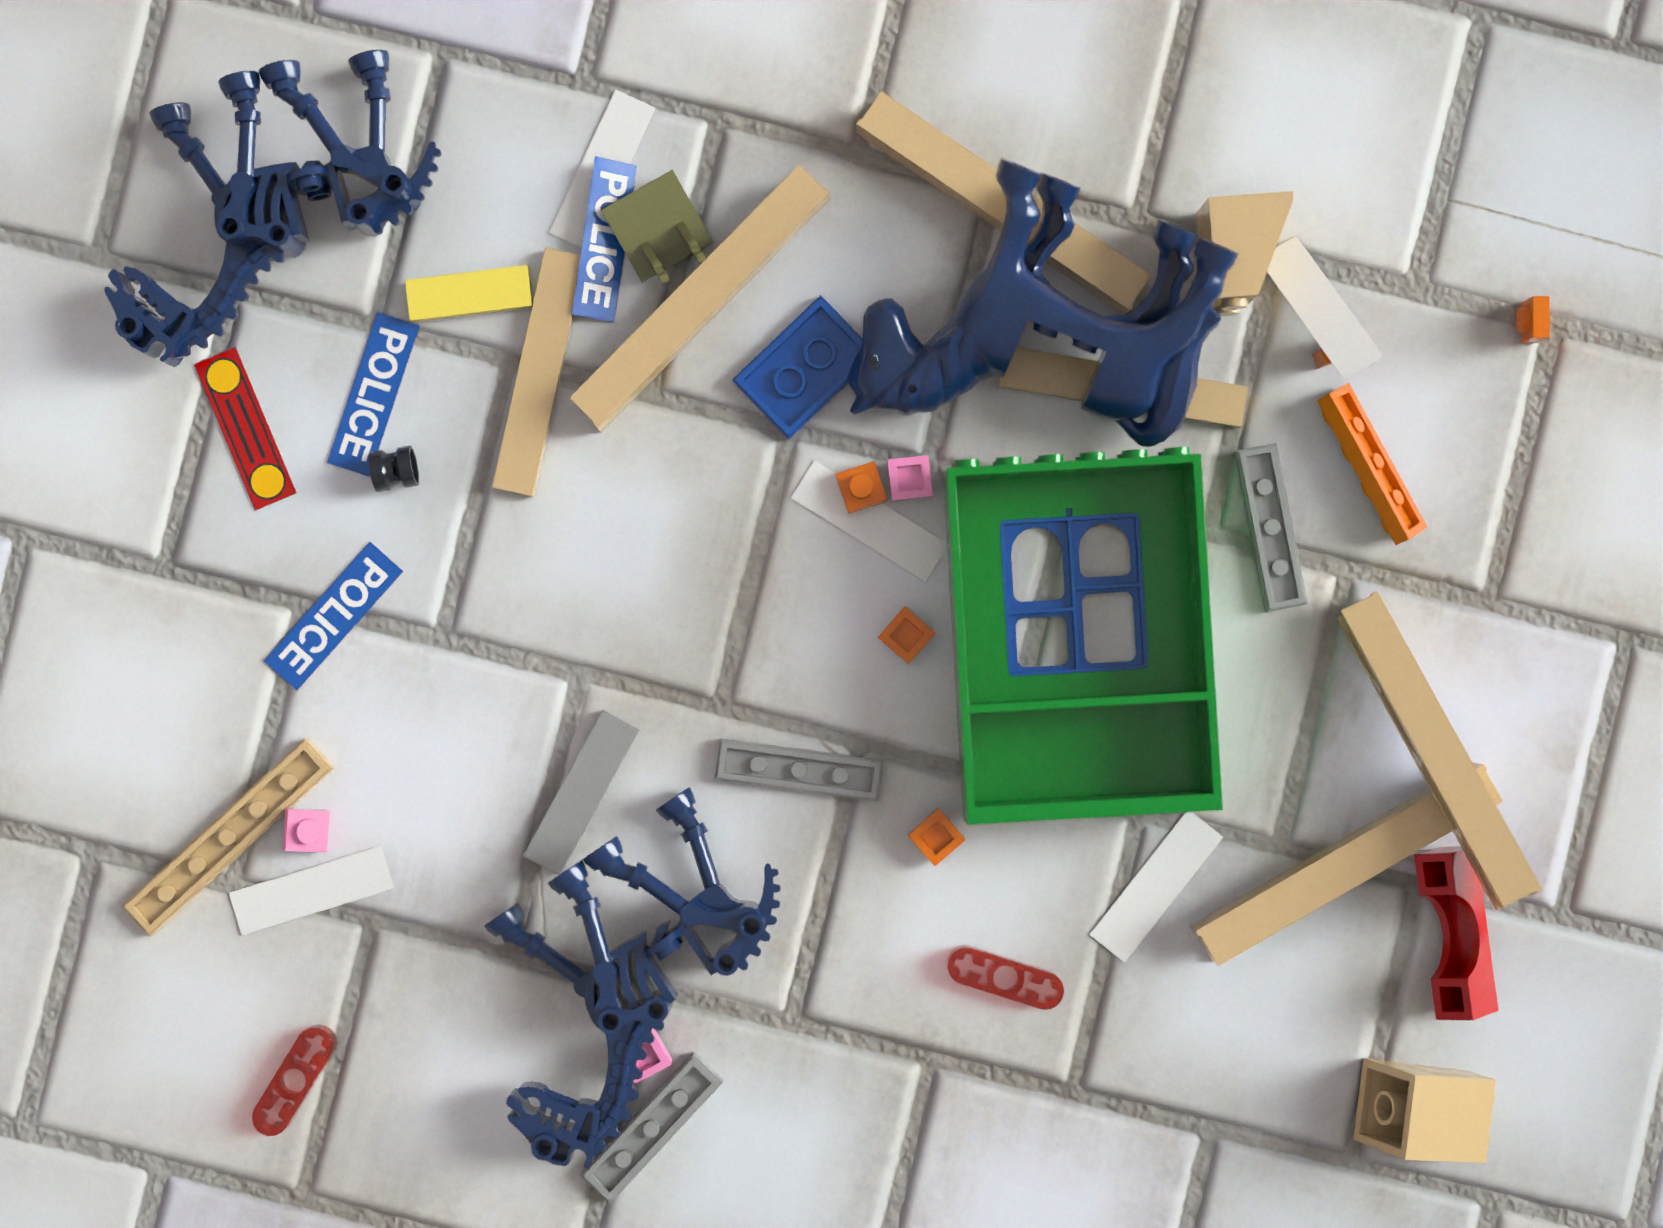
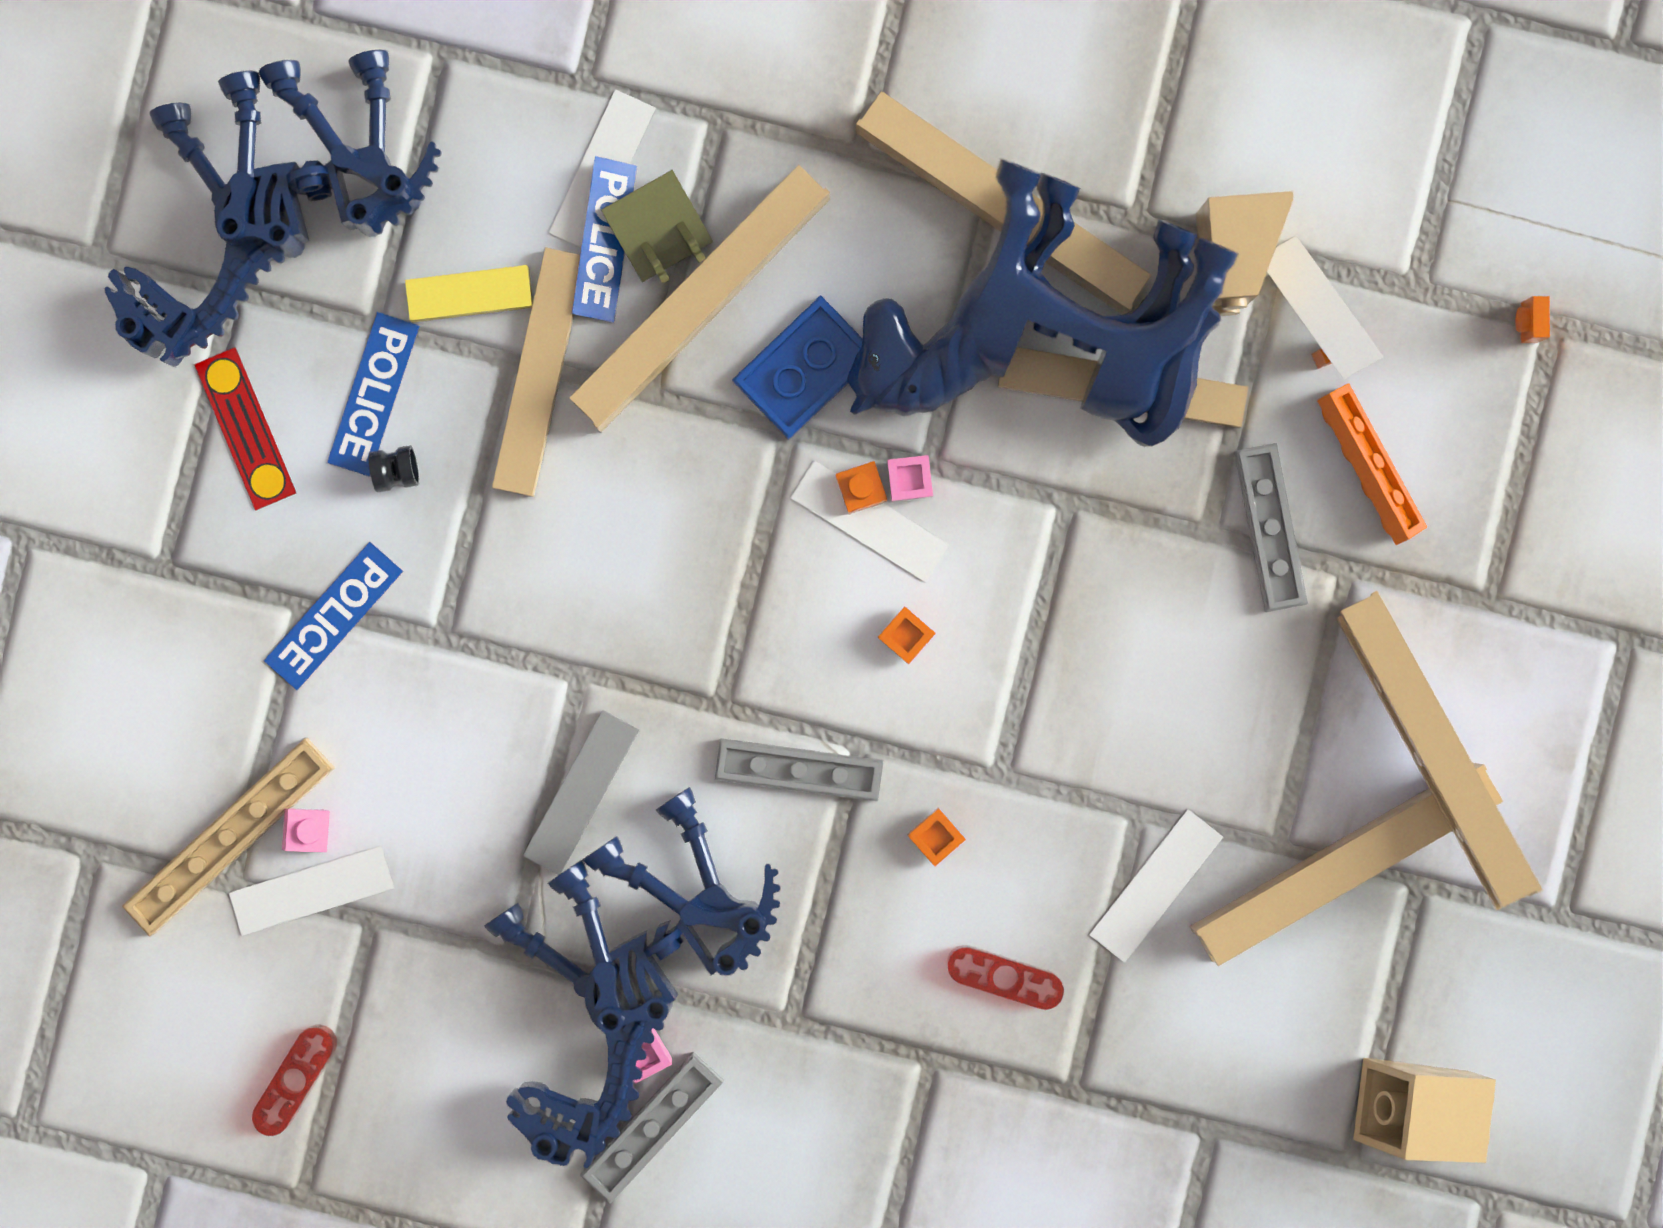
(1083, 732): green panel -> none
(1465, 977): red arch -> none

